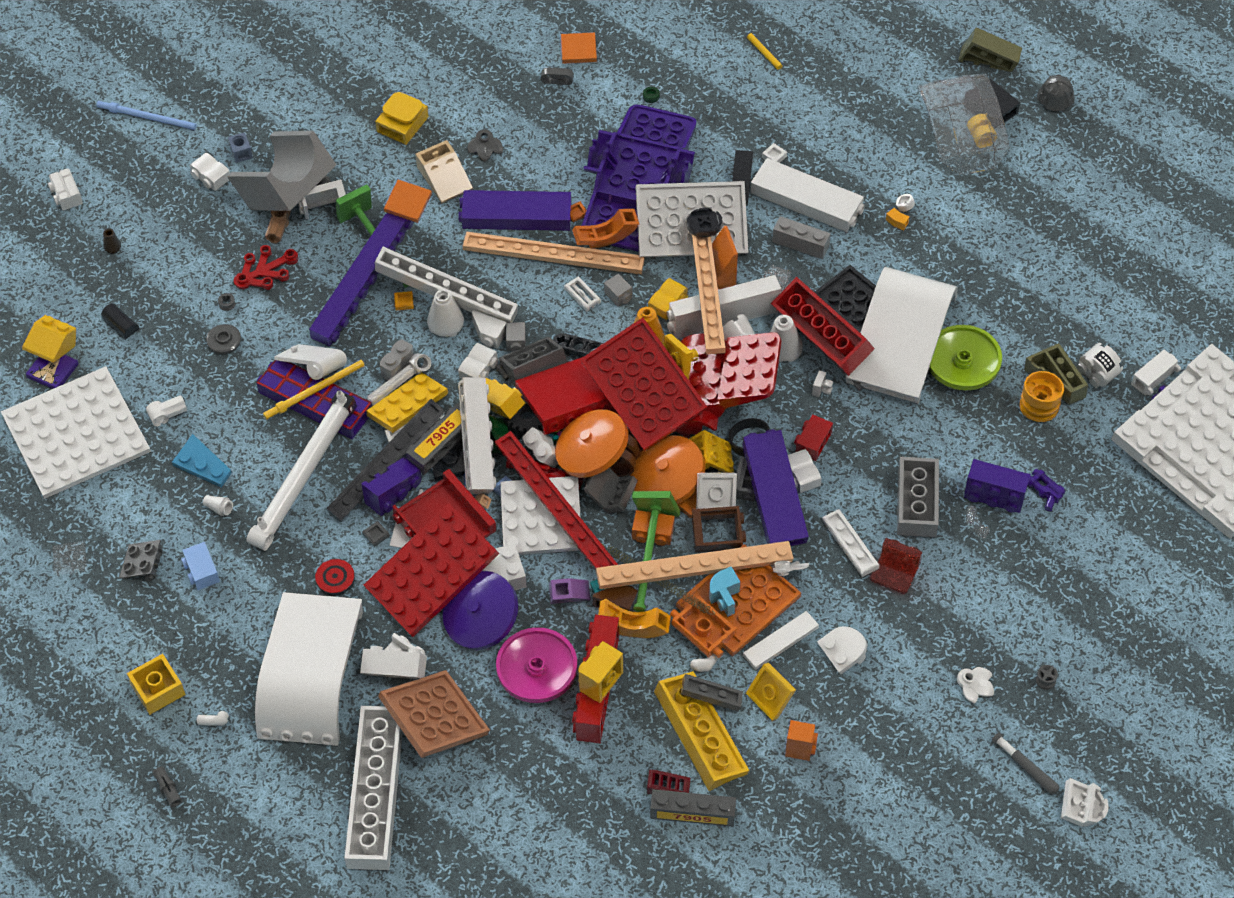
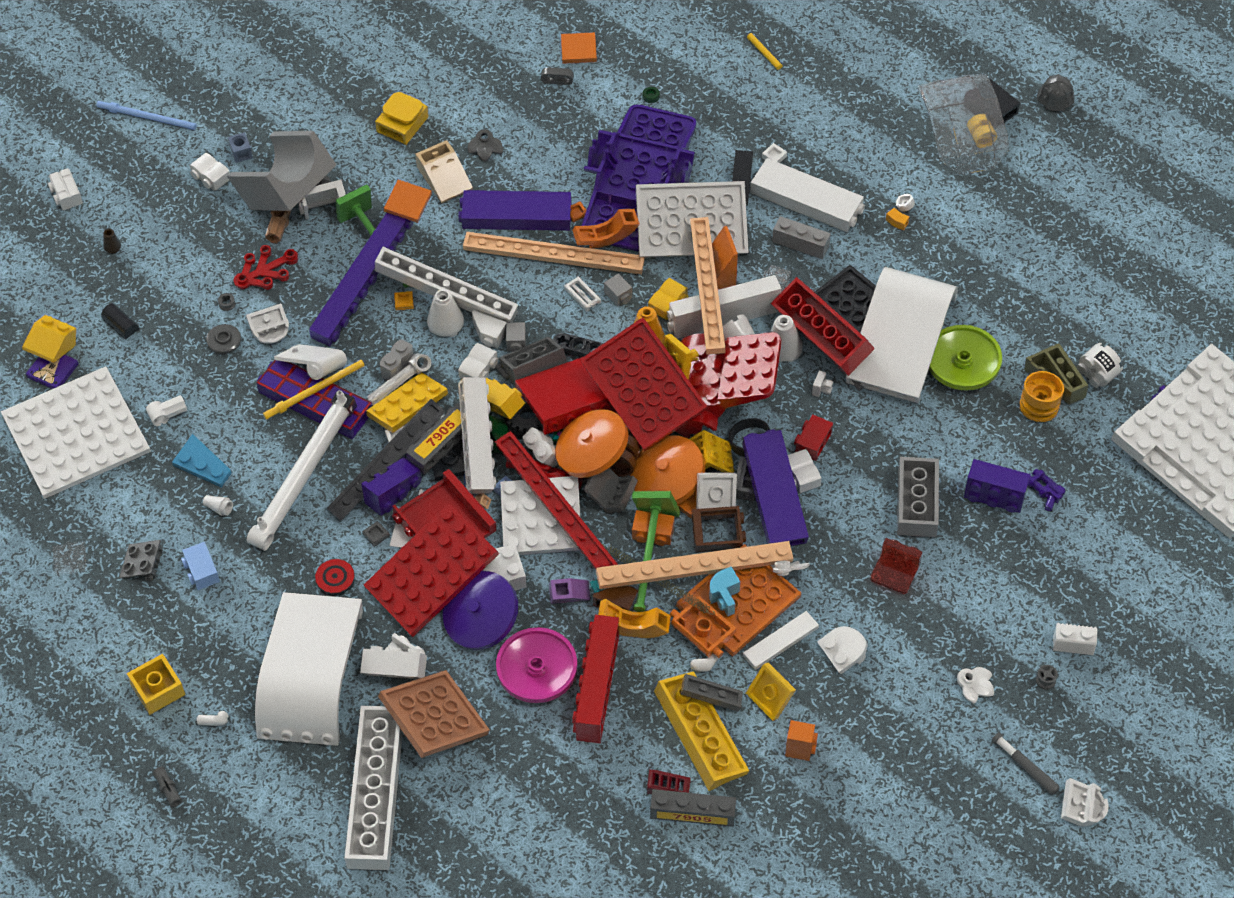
(269, 324): none -> white slope
(600, 671): yellow brick -> none
(704, 222): black tile -> none
(850, 543): white tile -> none
(974, 524): clear arm -> none
(990, 50): olive wedge -> none
(1075, 639): none -> white brick
(1155, 372): white brick -> none

